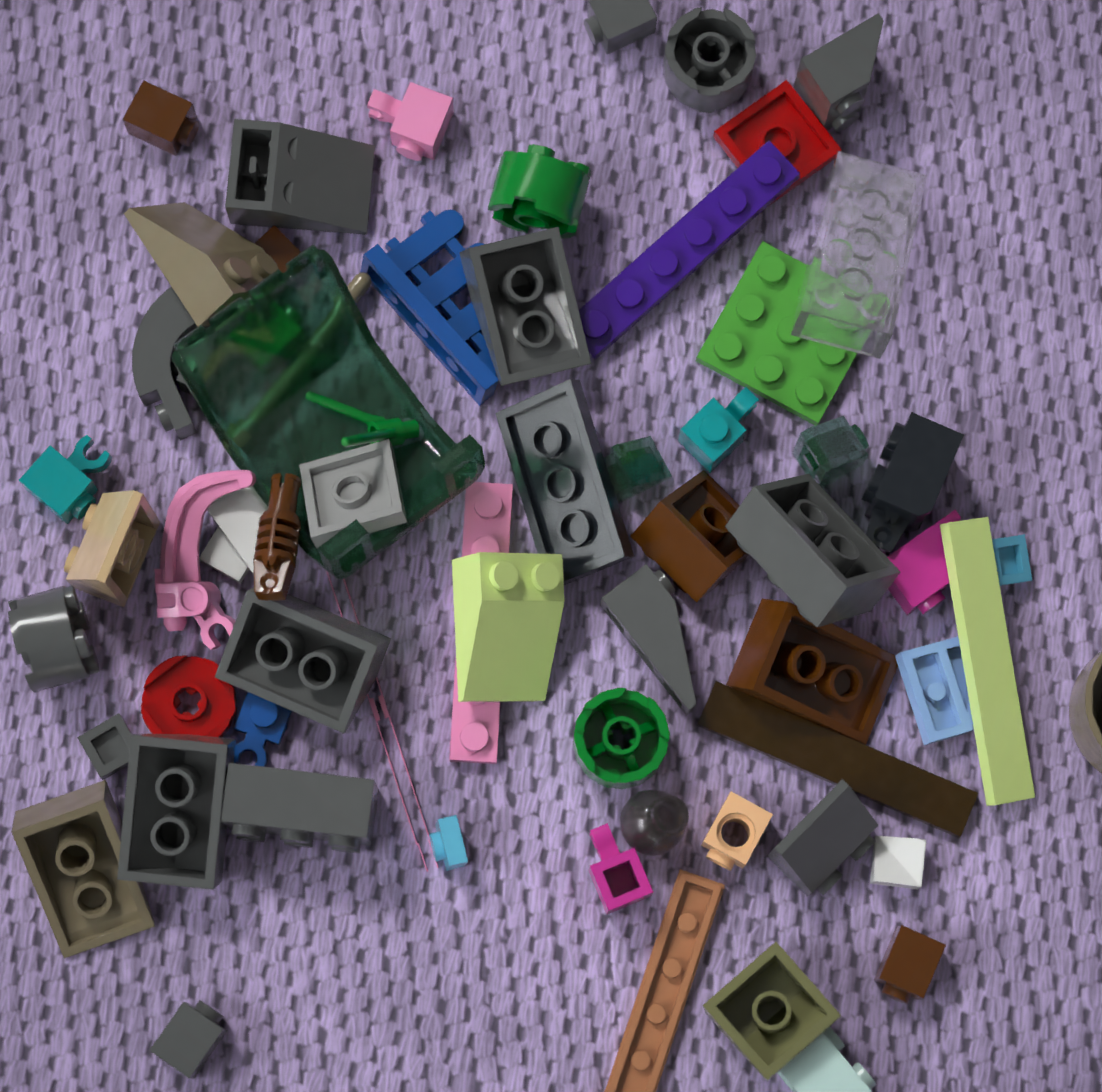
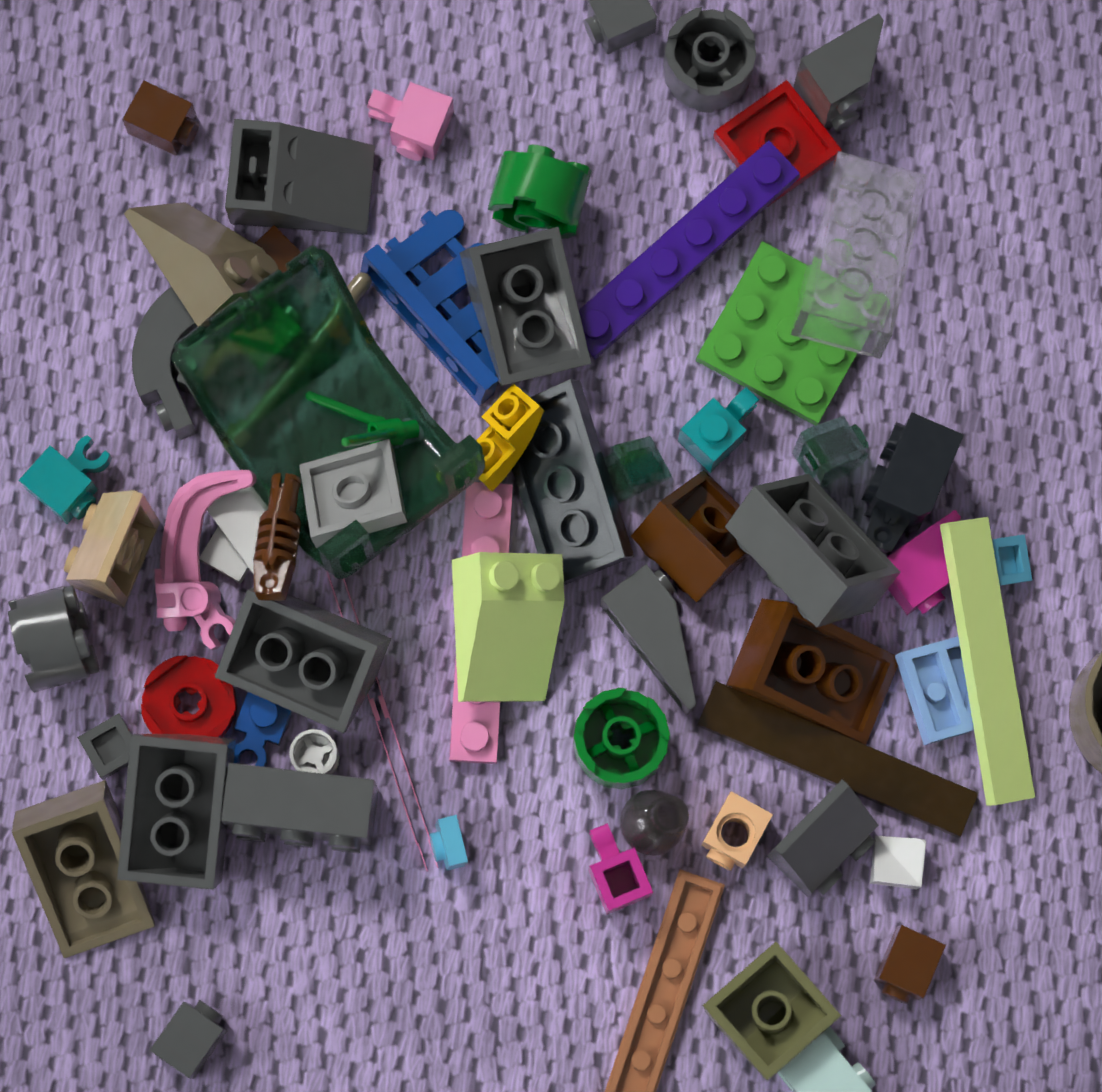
(311, 748): none -> white wheel
(510, 429): none -> yellow slope

